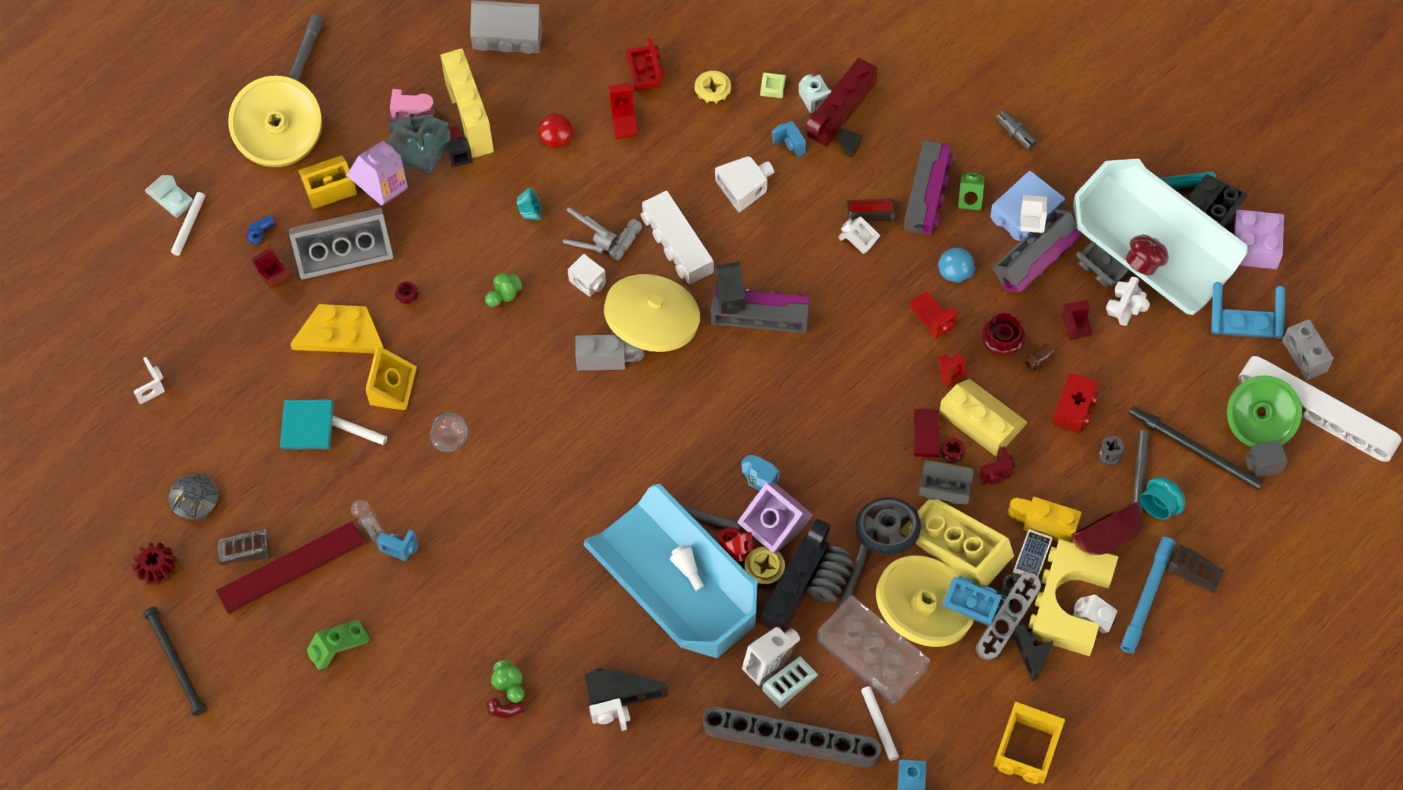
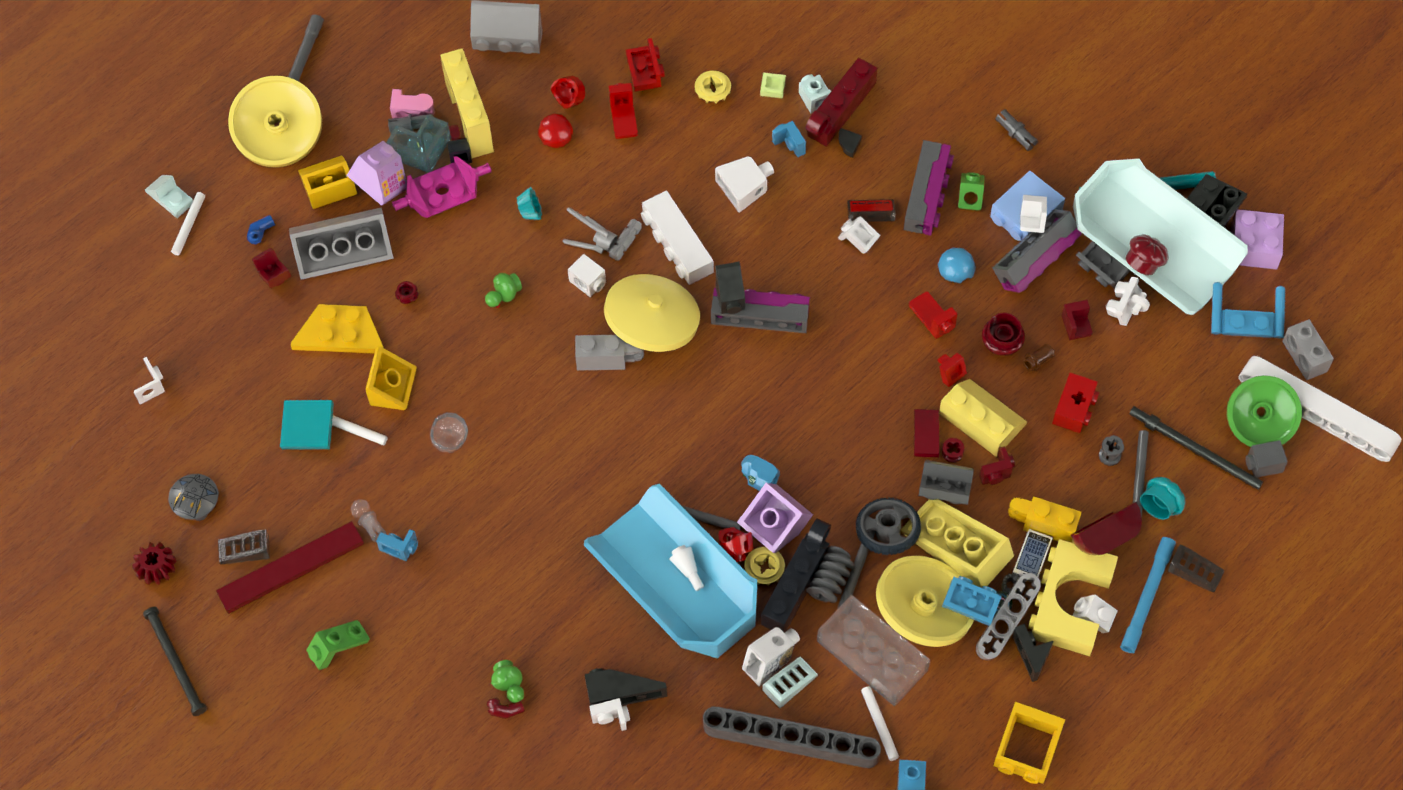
(456, 177): none -> dark pink plate
(568, 91): none -> red piece

